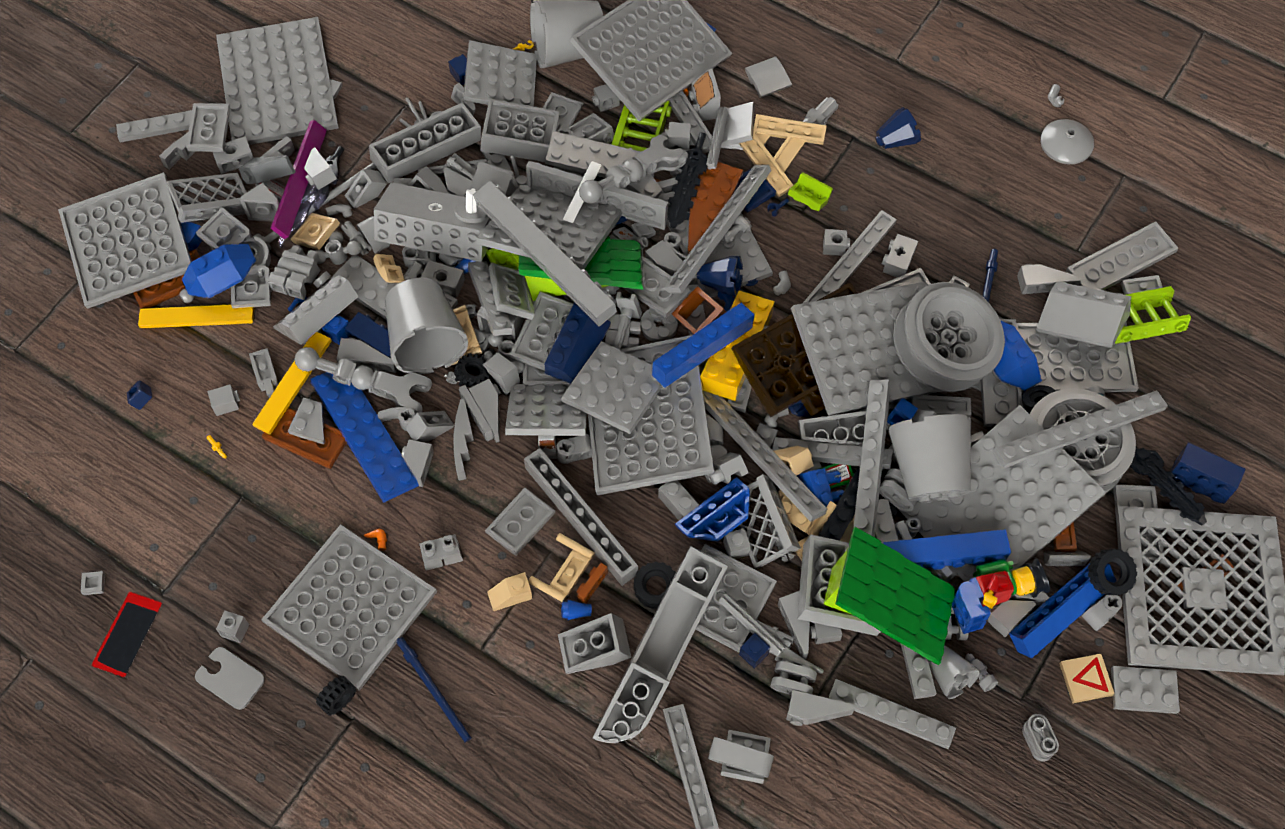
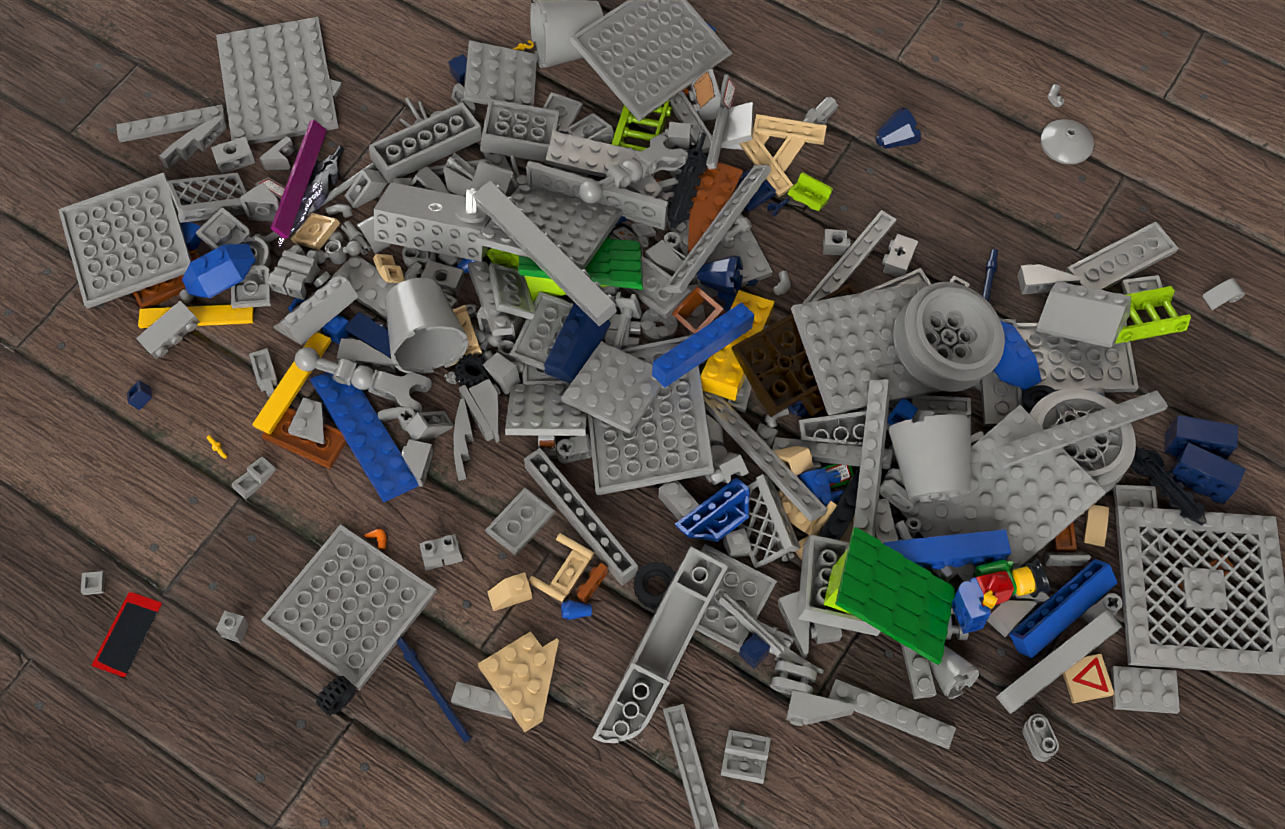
(168, 330): none -> light grey brick
(208, 127): light grey plate -> none
(224, 400): light grey brick -> none
(235, 681): light grey piece -> none
(254, 478): none -> light grey slope
(265, 169): dark grey slope -> none
(318, 170): slope -> none
(480, 700): none -> light grey plate
(522, 677): none -> tan wing
(577, 201): white sticker -> none
(594, 644): light grey slope -> none
(605, 98): light grey brick -> none
(727, 92): none -> slope
(741, 757): light grey beam -> none
(768, 77): light grey slope -> none
(986, 681): light grey piece -> none
(1058, 661): none -> light grey beam
(1096, 525): none -> tan slope
(1127, 569): black tyre -> none
(1209, 435): none -> dark blue brick
(1222, 293): none -> light grey panel

